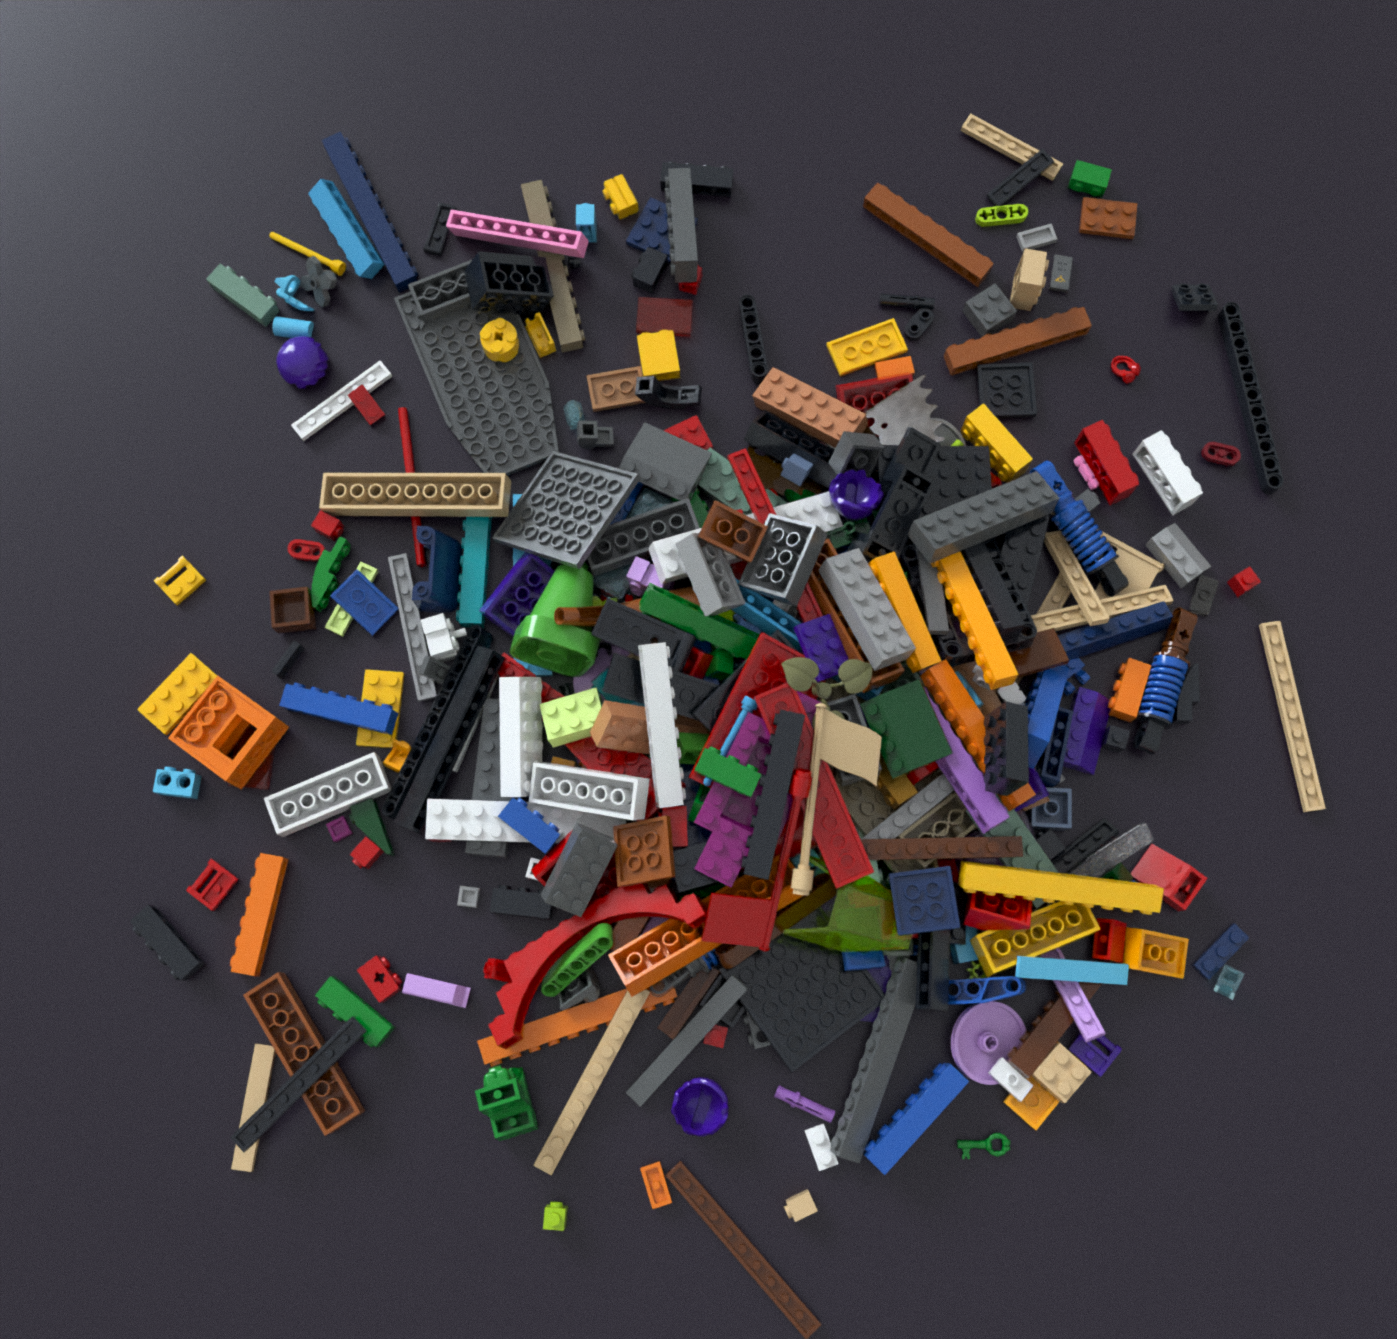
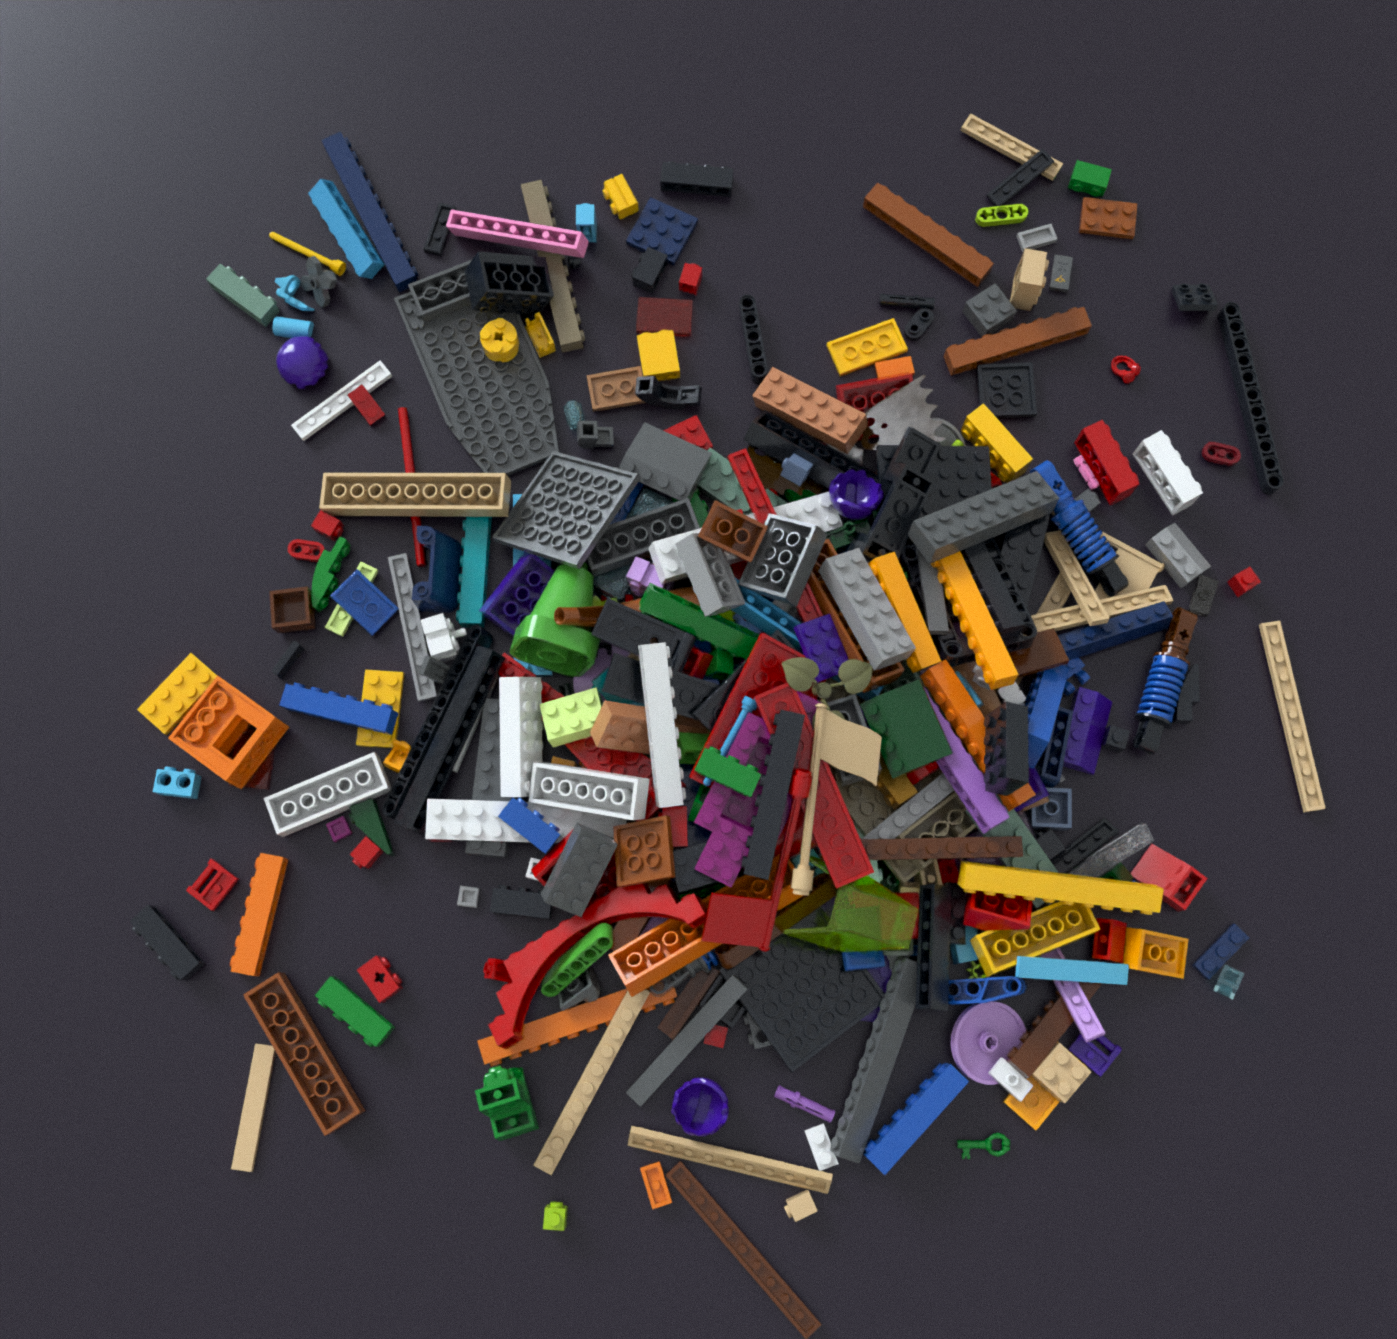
(184, 584): yellow plate -> none
(298, 1084): black tile -> none
(436, 990): lavender piece -> none
(681, 225): dark grey brick -> none
(730, 1159): none -> tan plate
(856, 452): dark grey brick -> none
(924, 901): dark blue plate -> none
(1129, 689): orange brick -> none

